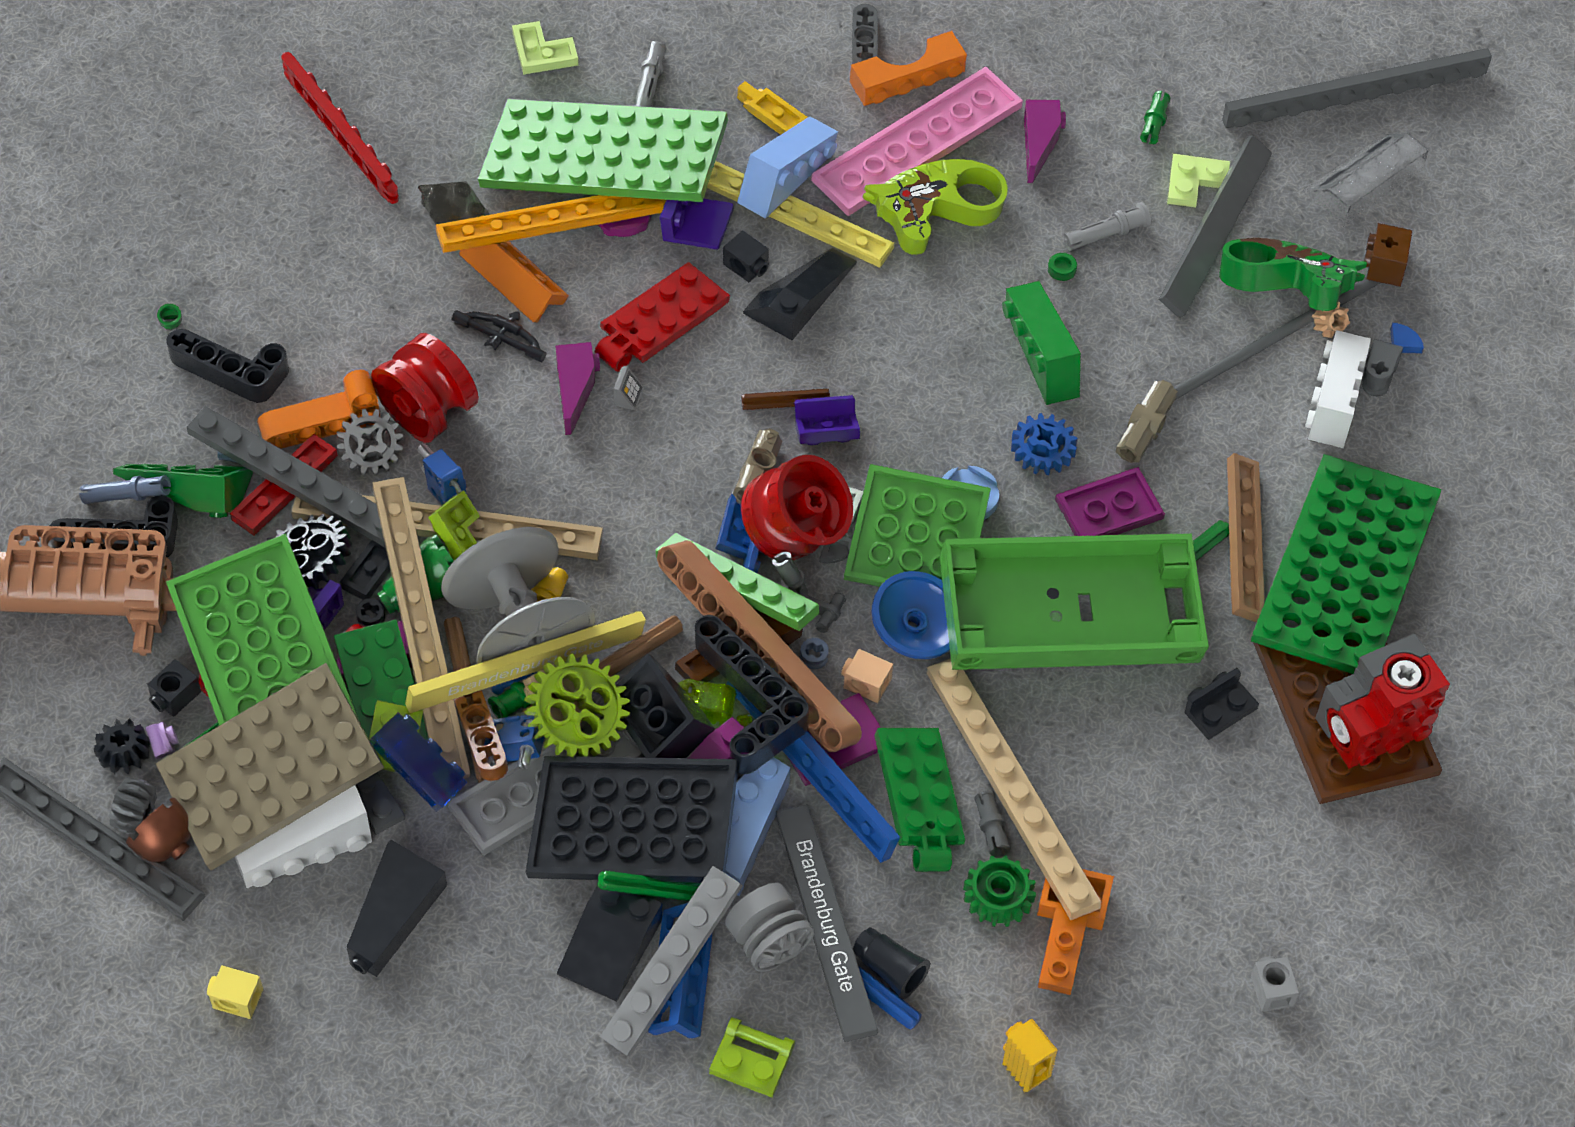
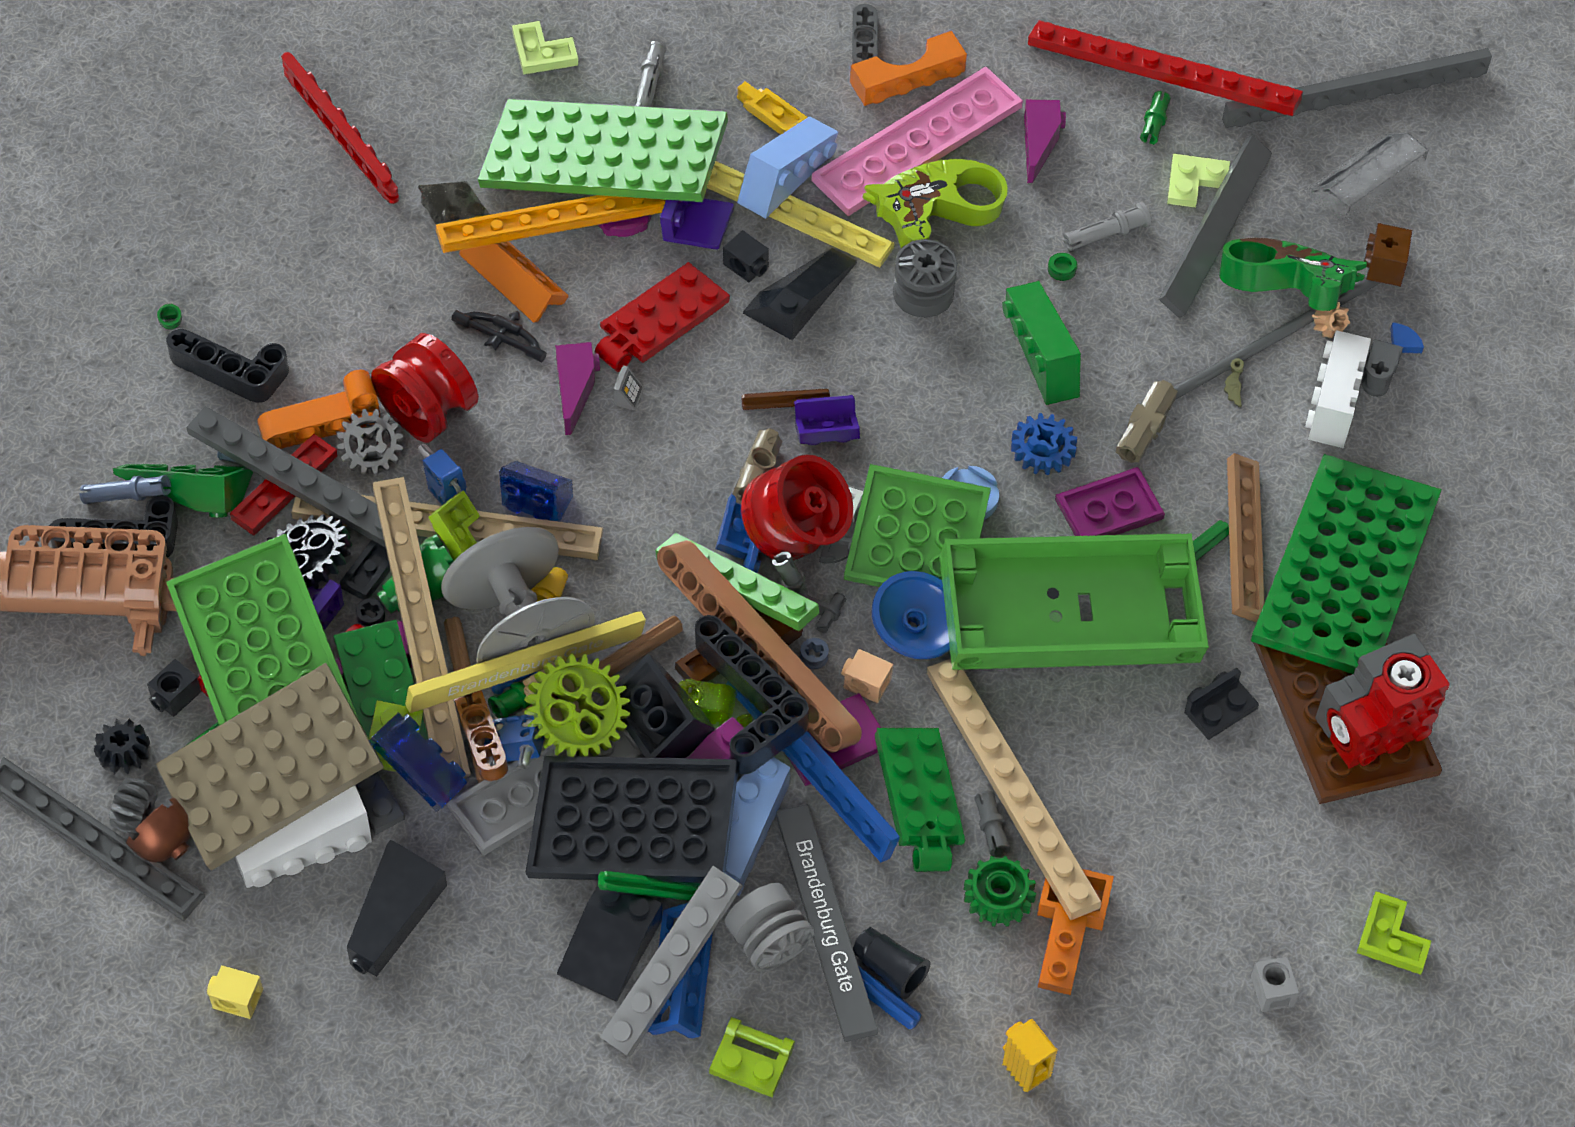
(162, 739): lavender plate -> none
(534, 491): none -> clear blue slope
(925, 278): none -> dark grey wheel
(1165, 68): none -> red plate
(1232, 383): none -> olive piece
(1385, 941): none -> lime plate

